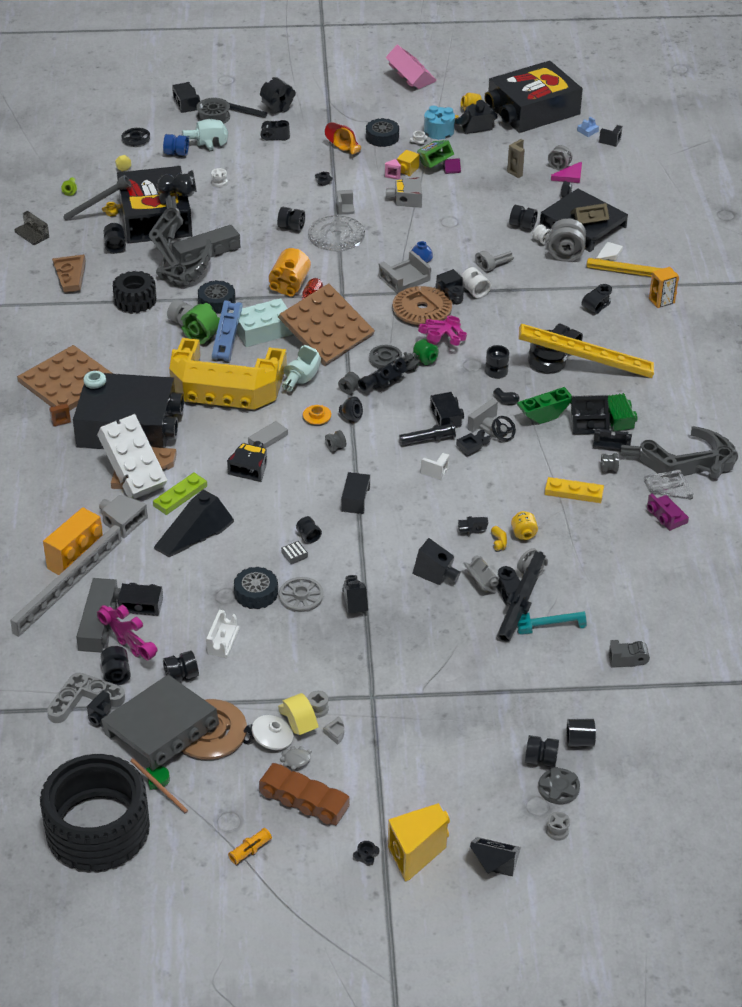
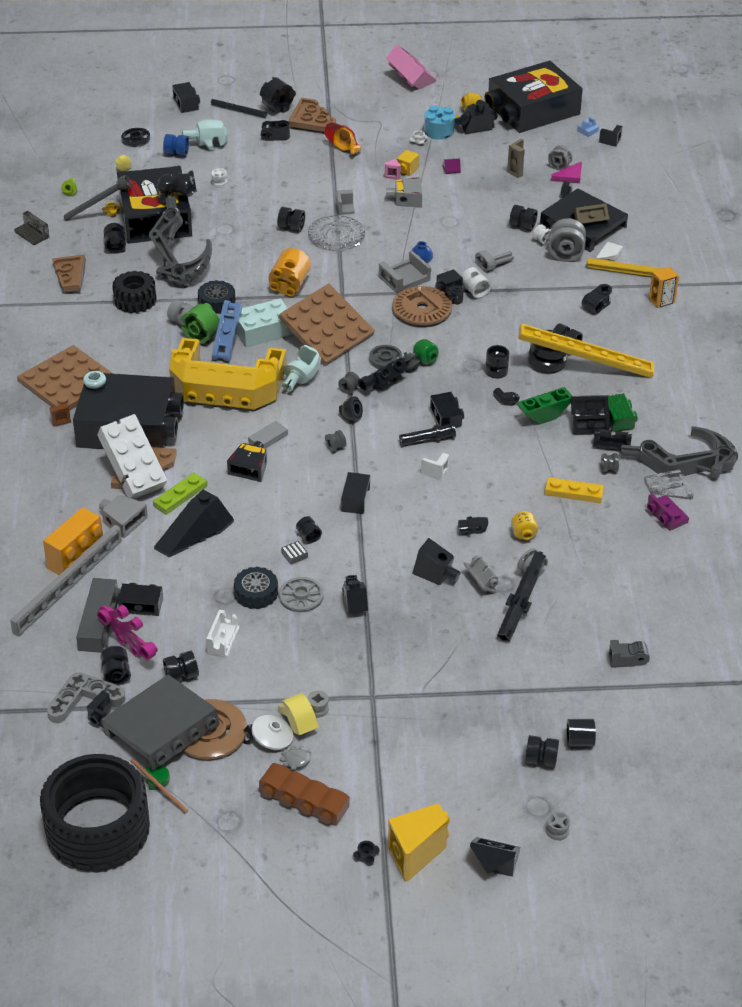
(213, 109): dark grey wheel -> none
(223, 240): dark grey brick -> none
(239, 854): light orange pin -> none
(310, 116): none -> medium nougat plate
(312, 286): clear red brick -> none
(317, 419): light orange piece -> none
(323, 178): black plate -> none
(335, 730): light grey tile -> none
(382, 132): black wheel -> none
(431, 155): bright green torso -> none
(437, 328): dark pink plant -> none
(471, 443): black plate -> none
(484, 419): light grey piece -> none
(501, 542): yellow arm -> none
(507, 581): black piece -> none
(525, 623): teal hinge -> none
(559, 785): dark grey wheel -> none

